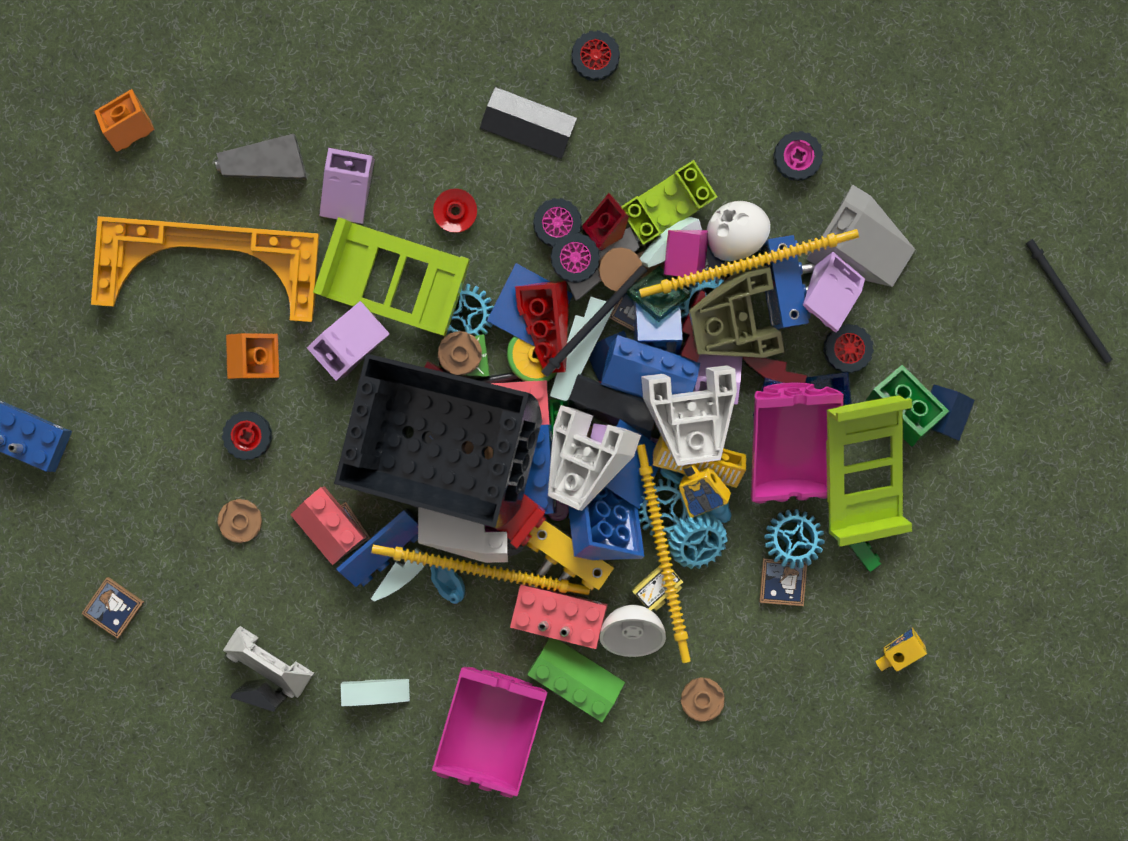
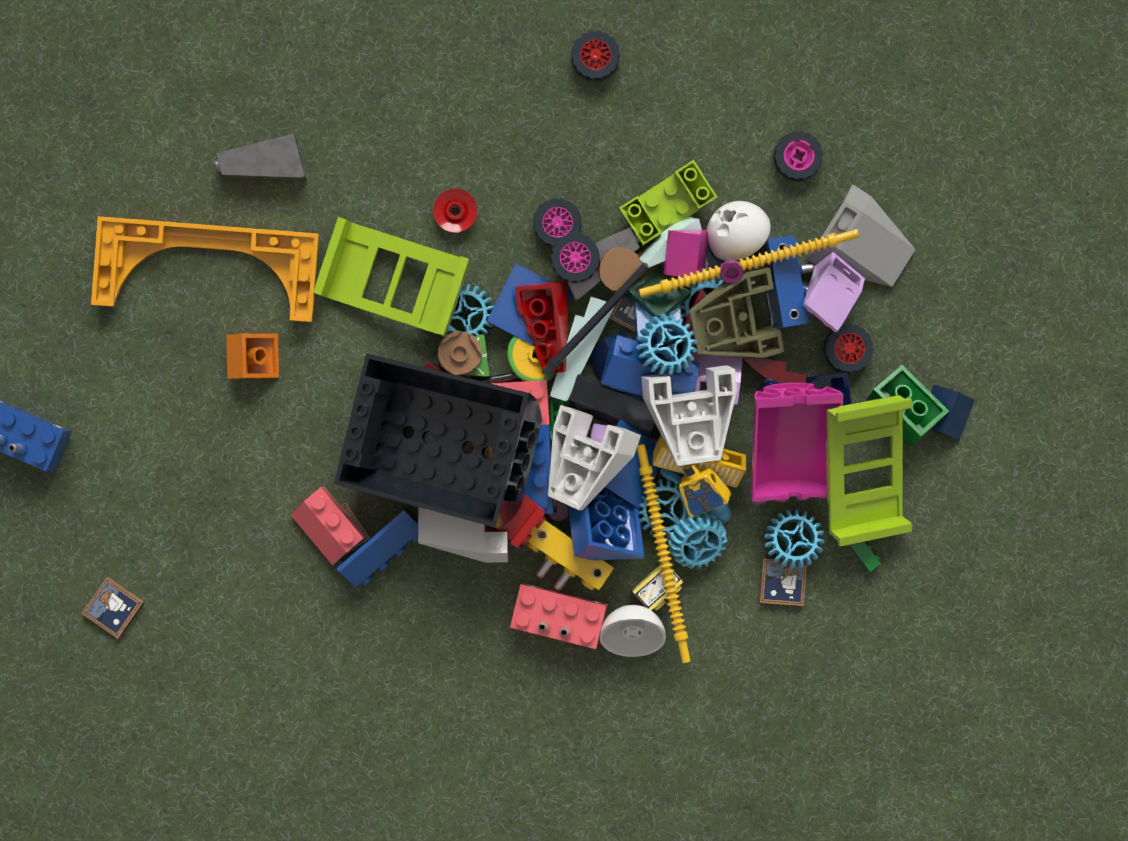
(124, 121): orange slope -> none
(244, 525): medium nougat tile -> none
(247, 435): black wheel -> none
(260, 693): black slope -> none
(290, 678): white wedge -> none
(346, 185): lavender slope -> none
(348, 341): lavender slope -> none
(374, 692): light aqua slope -> none
(397, 577): light aqua slope -> none
(398, 554): yellow hose -> none
(442, 578): dark azure arm -> none
(489, 730): dark pink cylinder -> none
(528, 122): black slope -> none
(576, 678): bright green slope -> none
(606, 223): dark red slope -> none
(669, 352): none -> medium azure gear
(702, 699): medium nougat tile -> none
(731, 271): none -> magenta tile
(909, 645): yellow torso -> none
(1068, 300): black bar -> none

